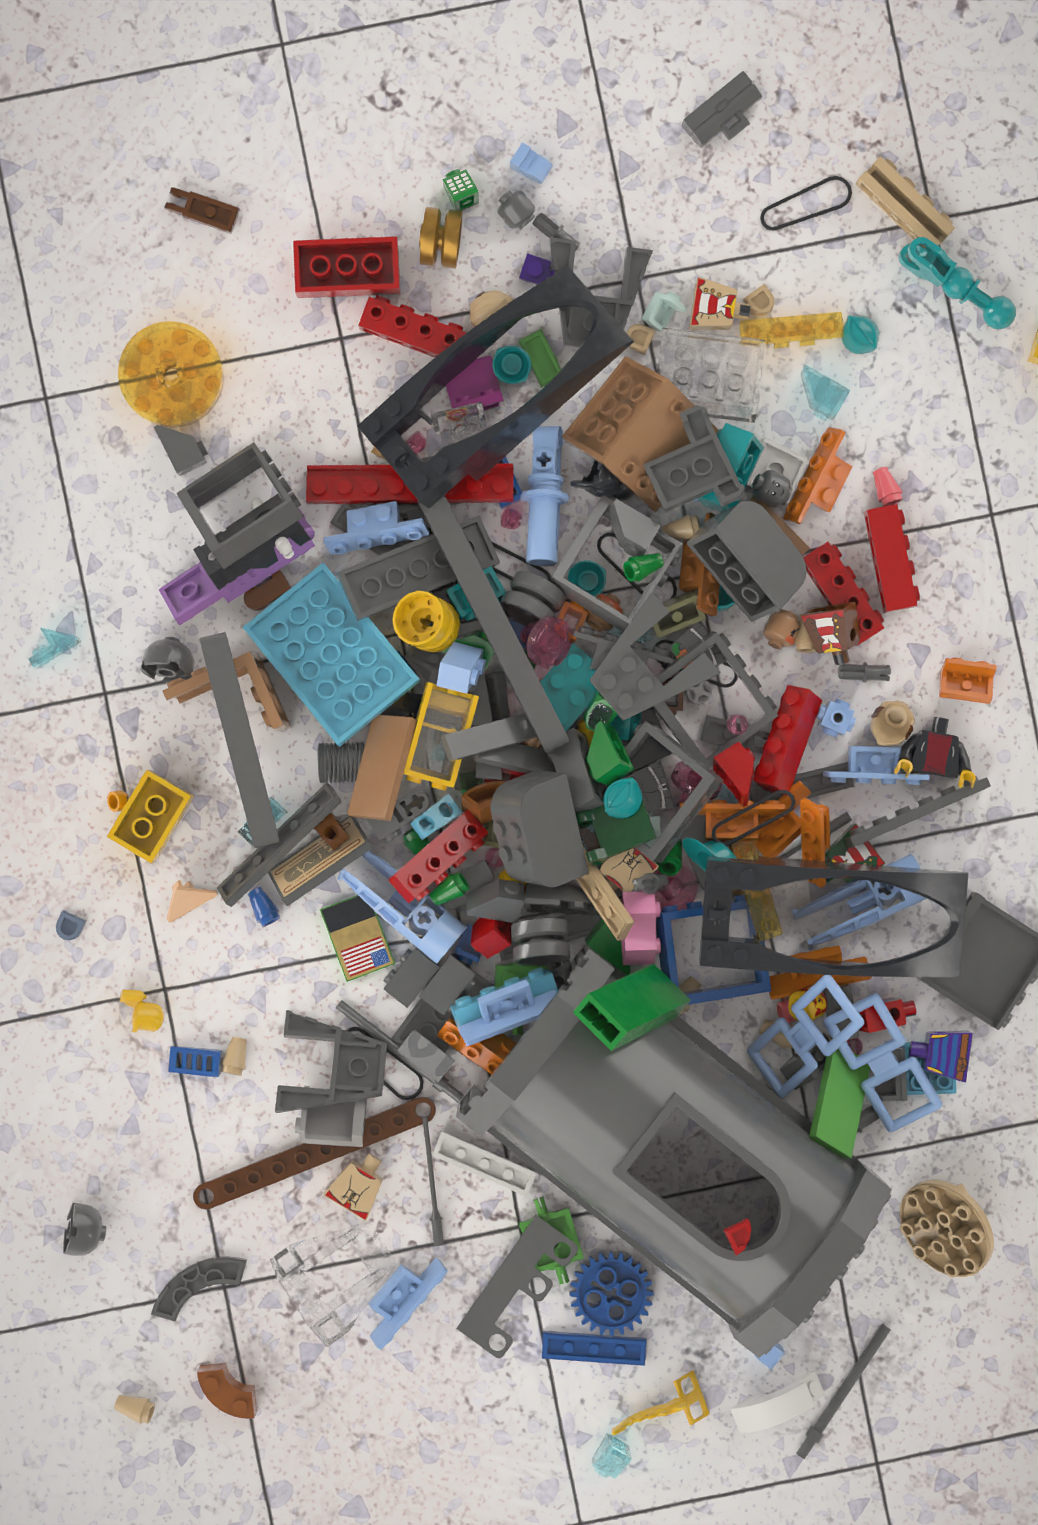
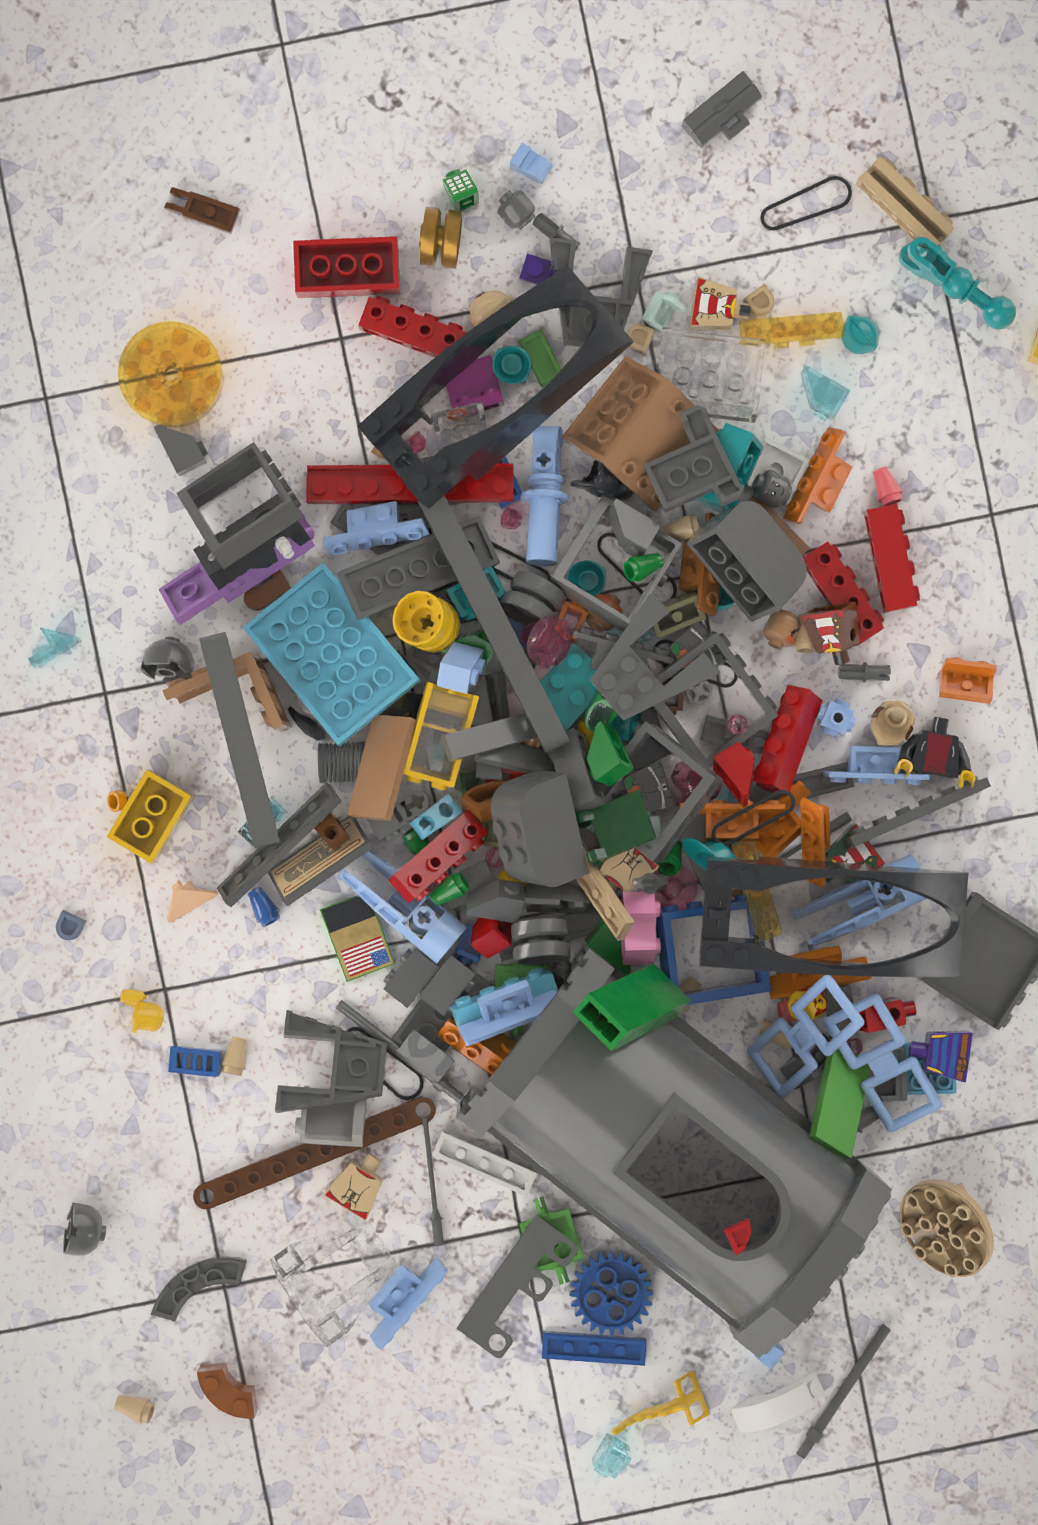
(307, 725): none -> black bar
(622, 798): teal hat -> none

